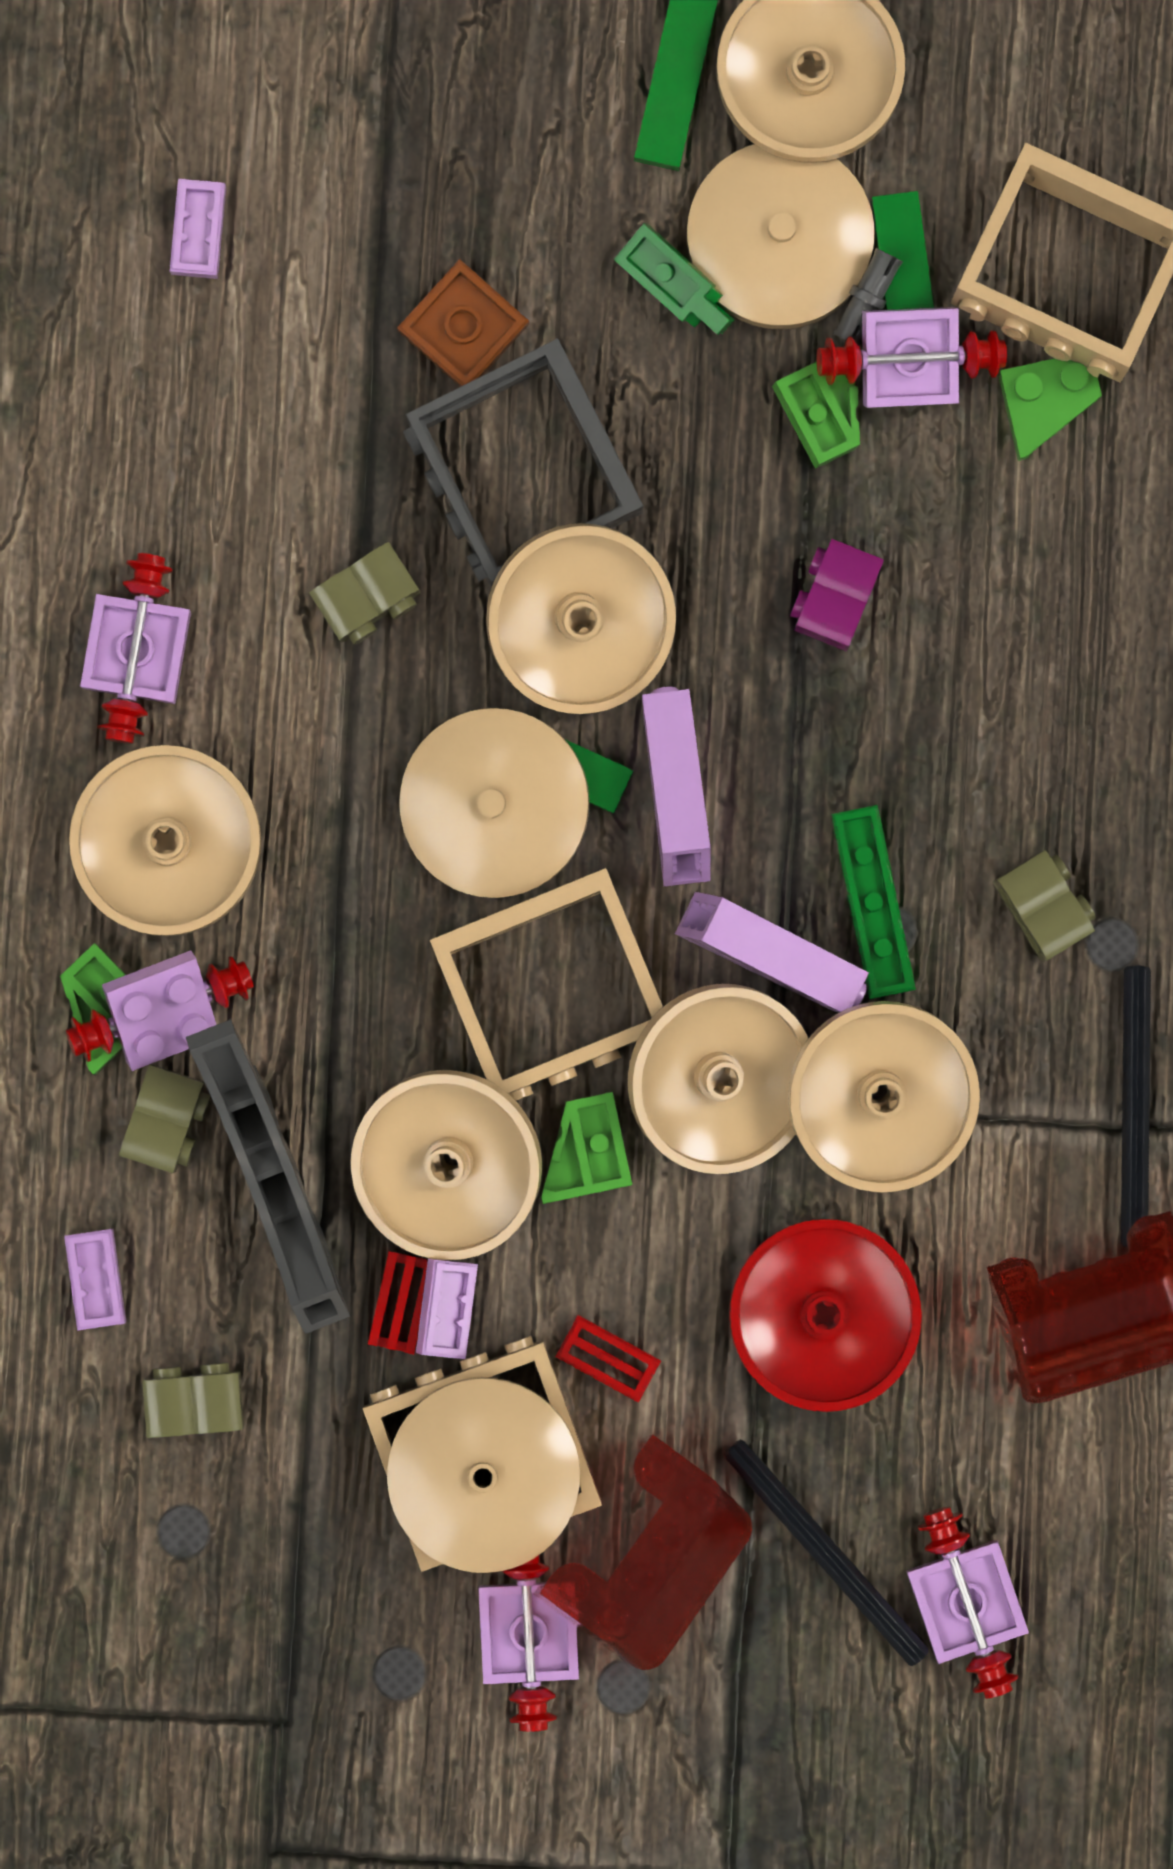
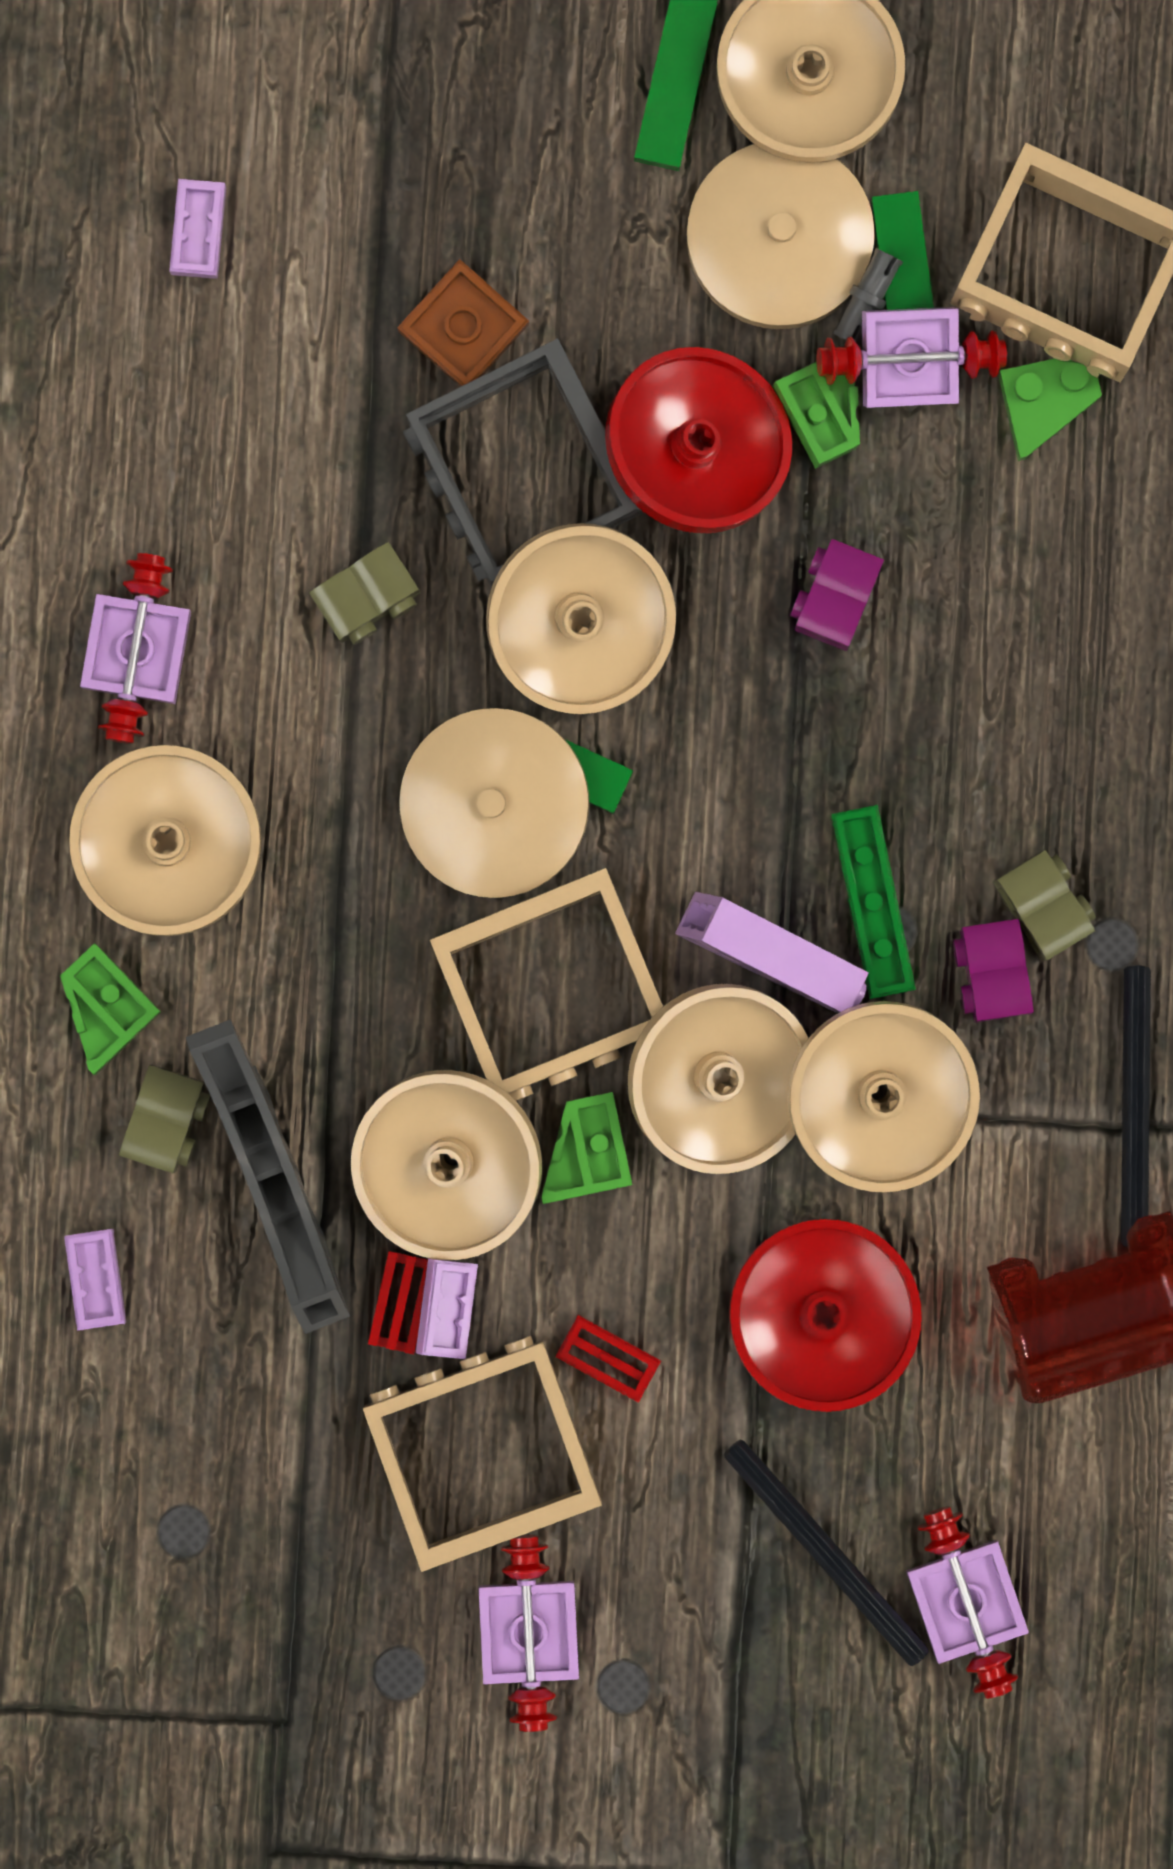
(159, 1009): lavender plate -> none
(193, 1402): olive brick -> none
(491, 1428): tan dish -> none
(666, 1569): clear red windscreen -> none
(673, 280): green hinge -> none
(676, 786): lavender slope -> none
(698, 440): none -> red dish
(994, 970): none -> magenta brick

